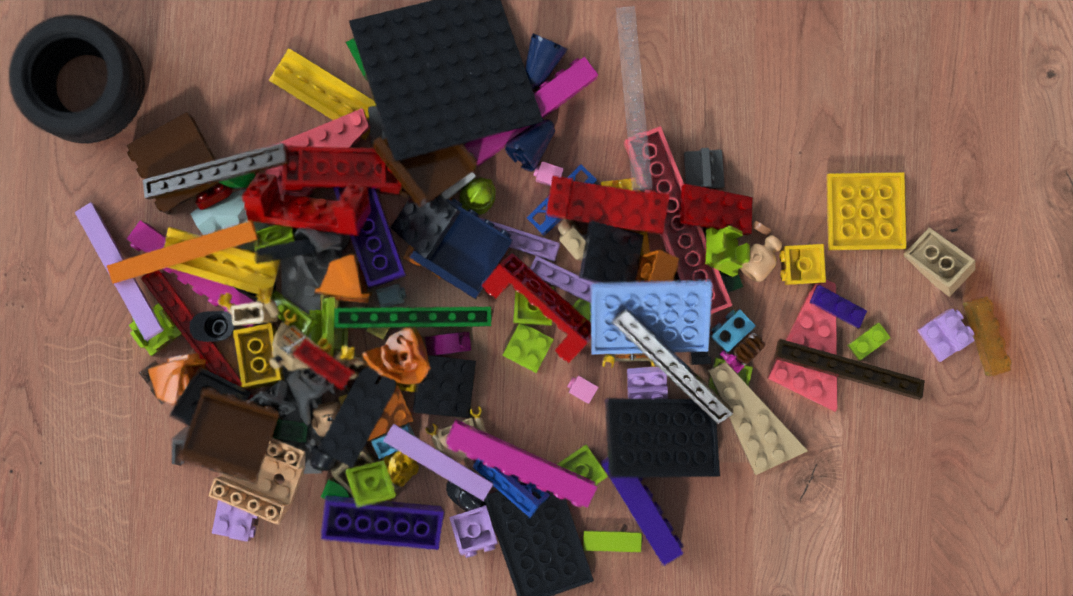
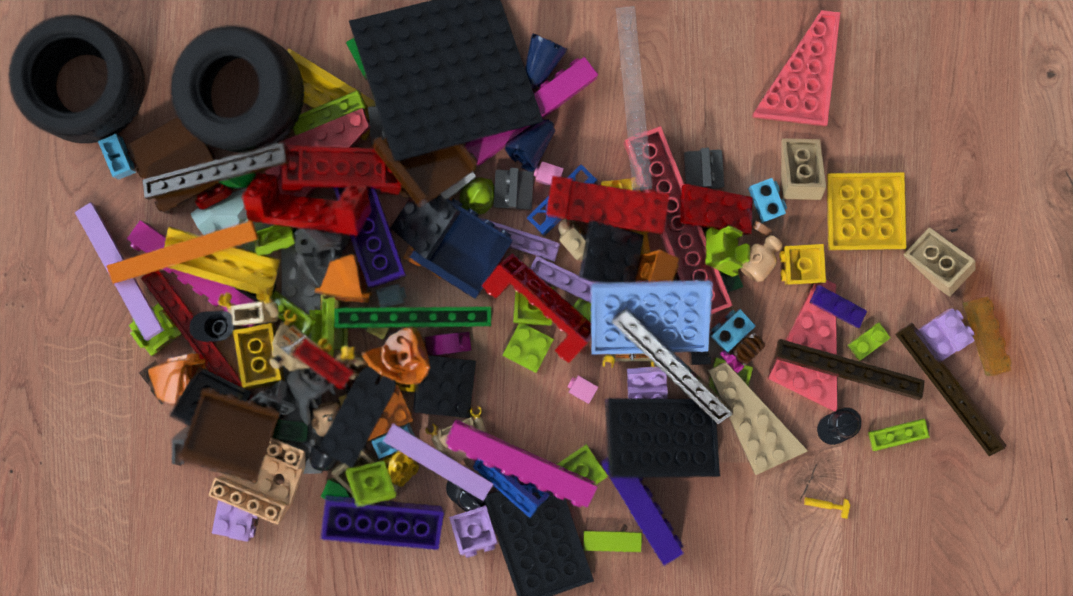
(116, 156): none -> medium azure brick
(278, 98): none -> black tyre
(284, 251): black tile -> none
(329, 112): none -> lime tile
(513, 189): none -> dark grey bracket
(761, 202): none -> medium azure brick
(802, 169): none -> tan slope
(805, 82): none -> coral wing
(829, 505): none -> yellow piece
(839, 426): none -> black piece
(898, 434): none -> lime tile
(950, 389): none -> dark brown plate

